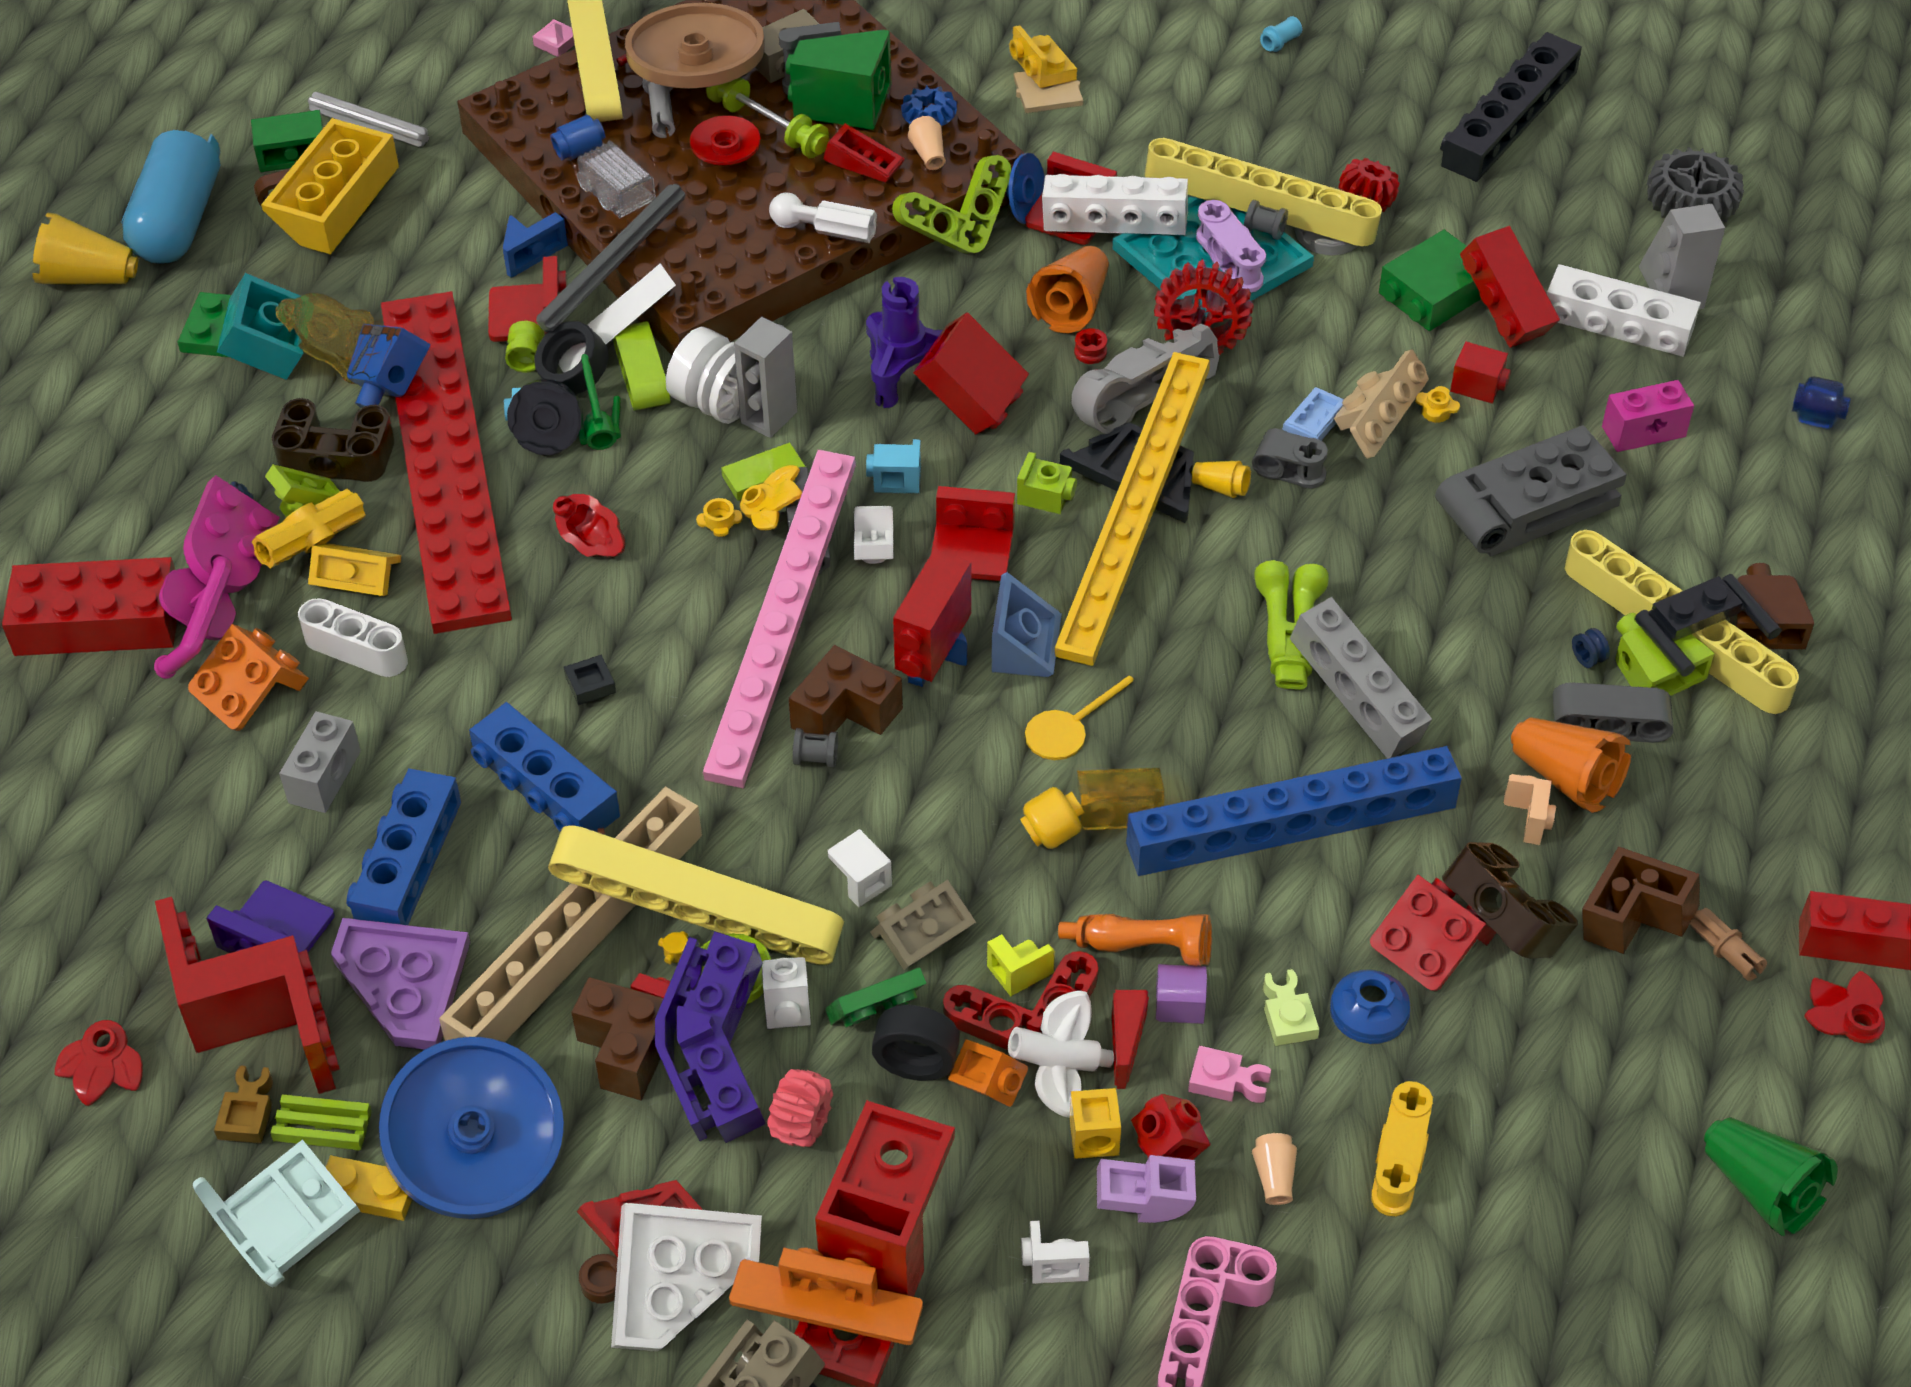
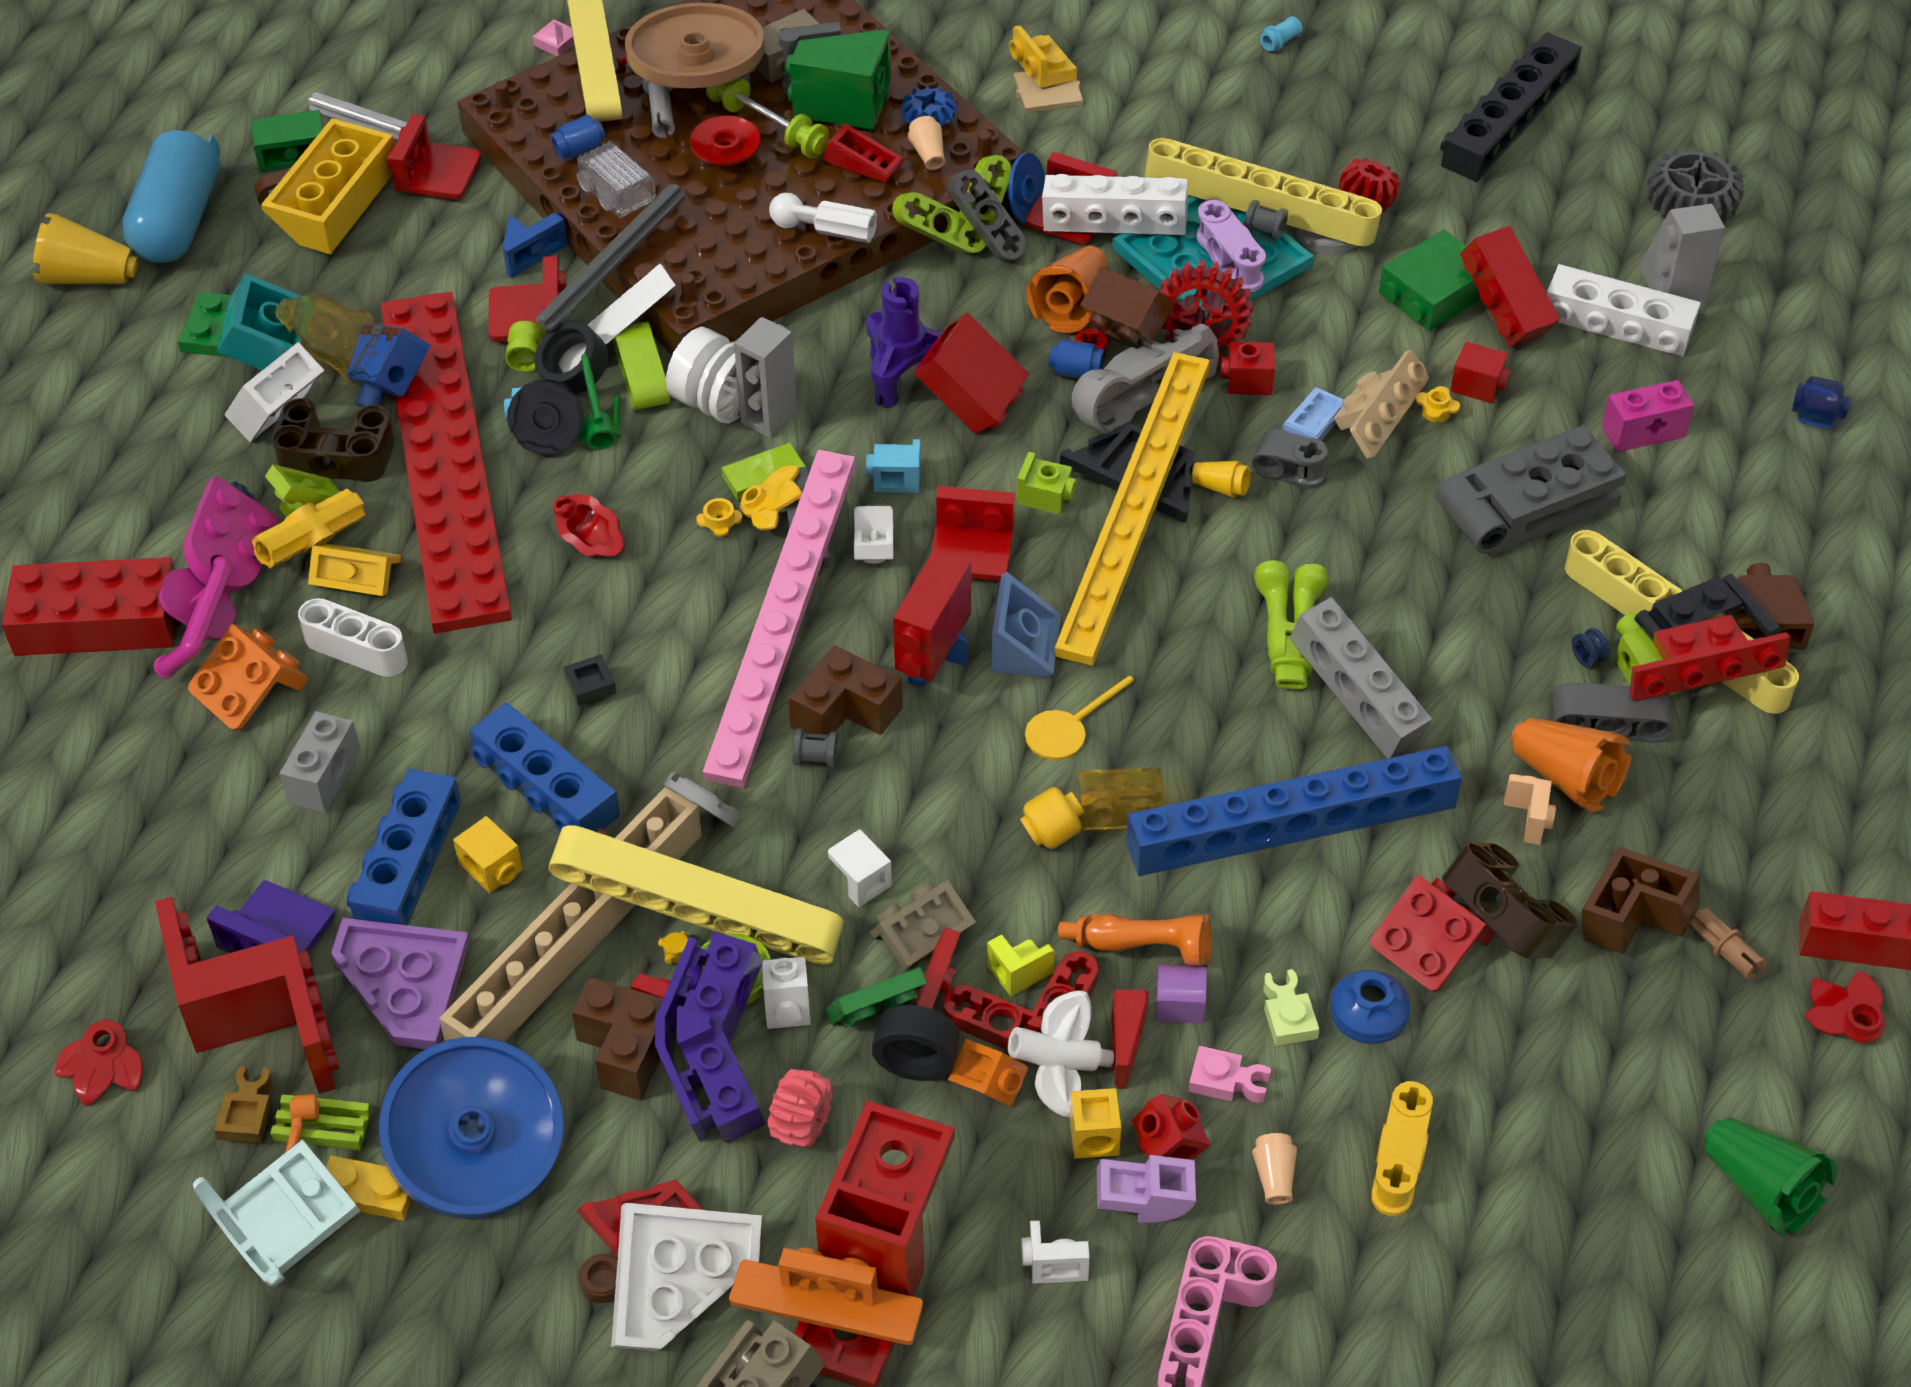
(265, 394): none -> white window
(302, 1108): none -> orange hand
(428, 166): none -> red bracket
(488, 854): none -> yellow brick
(703, 798): none -> light grey tile
(938, 974): none -> red plate
(963, 201): none -> dark grey beam
(1075, 358): none -> blue brick
(1125, 307): none -> reddish brown brick
(1249, 368): none -> red brick
(1705, 655): none -> red bracket

